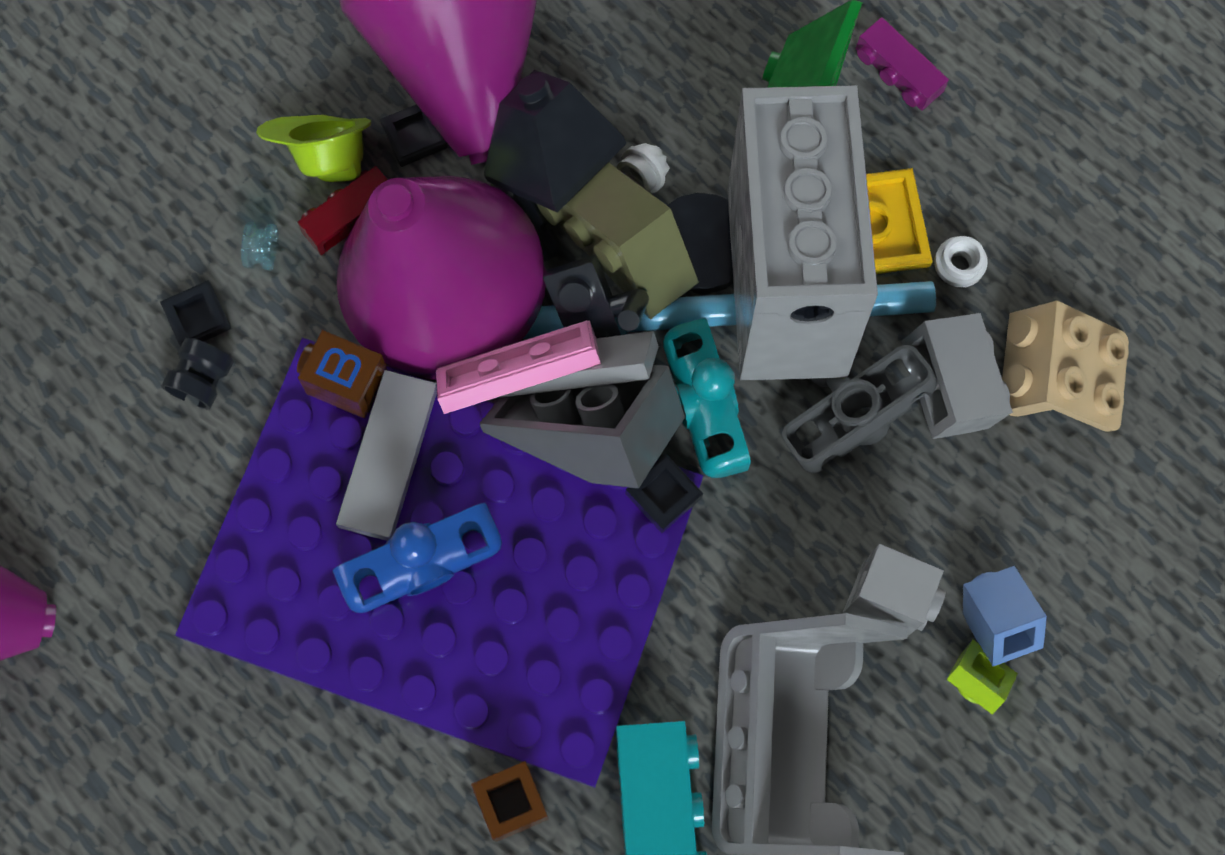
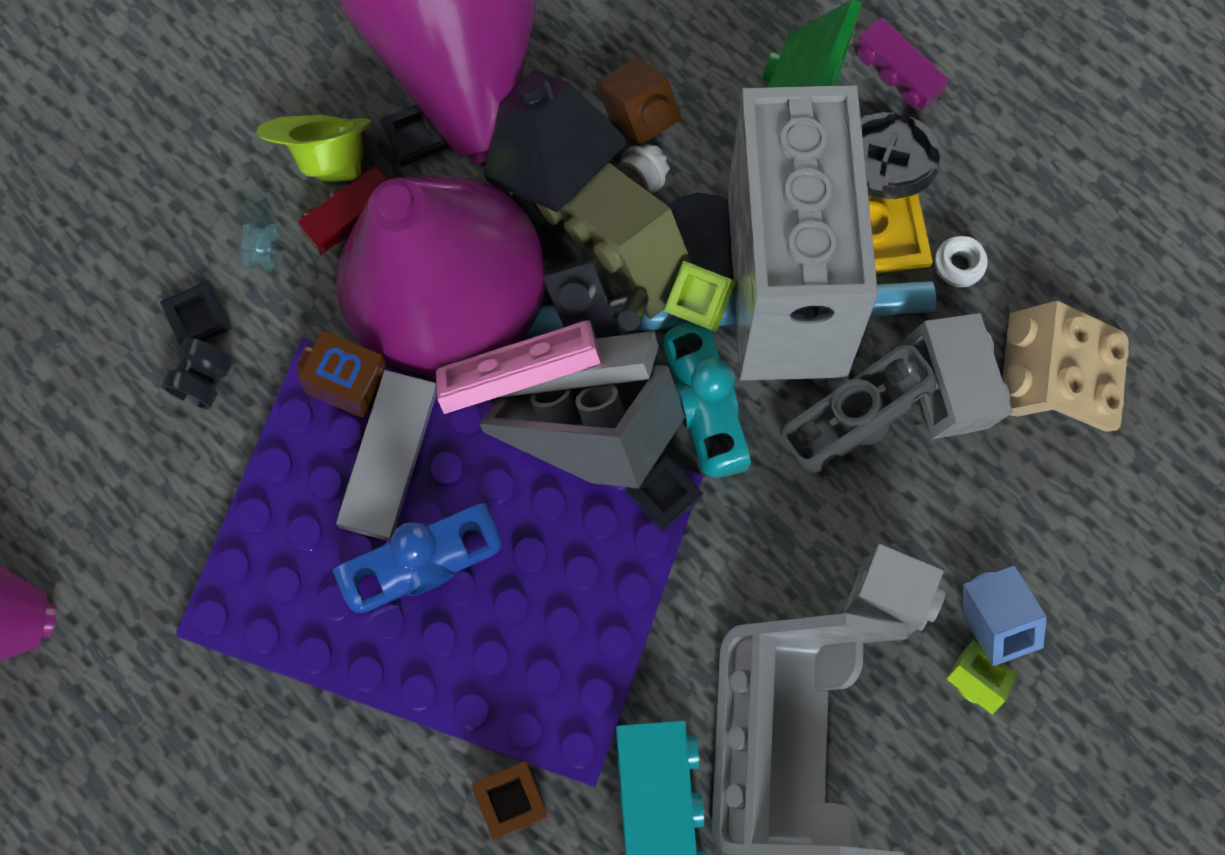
(639, 100): none -> reddish brown brick
(699, 296): none -> lime tile
(898, 155): none -> black tile

